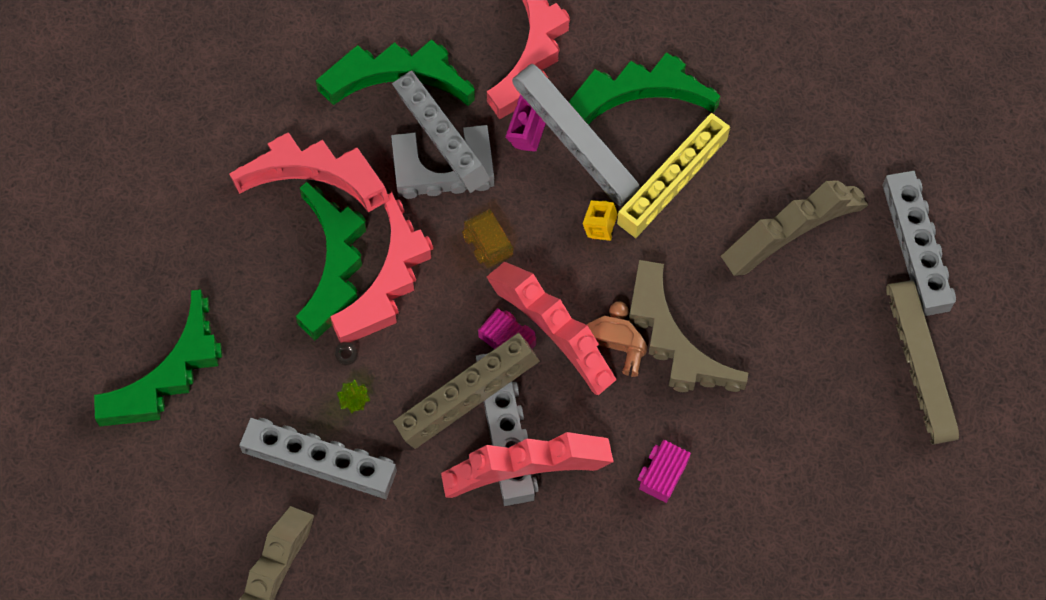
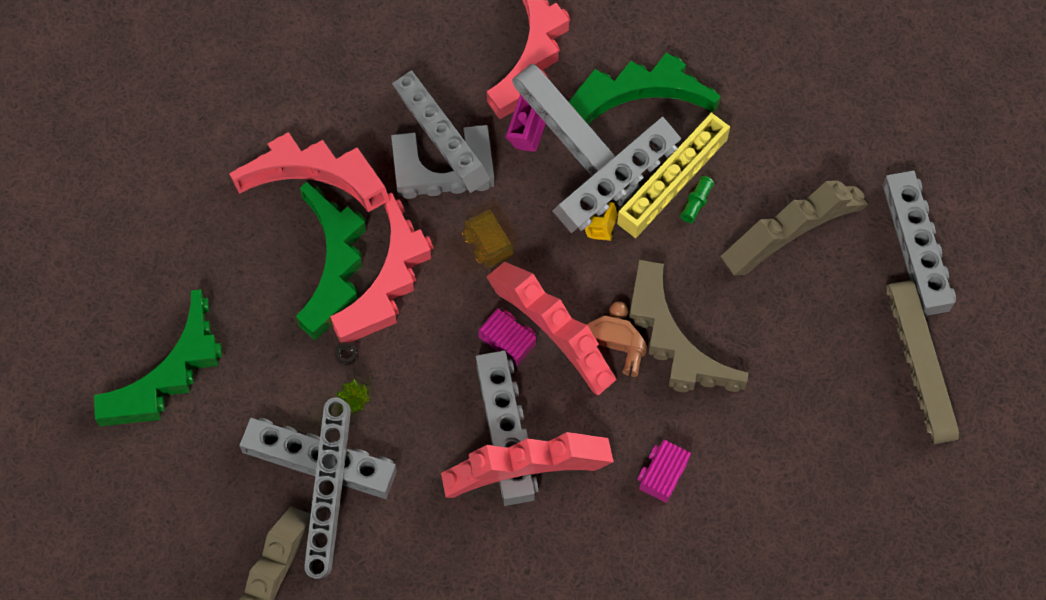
(321, 500): none -> light grey beam
(361, 70): green arch -> none
(466, 391): dark tan brick -> none
(659, 134): none -> light grey brick
(697, 199): none -> green pin

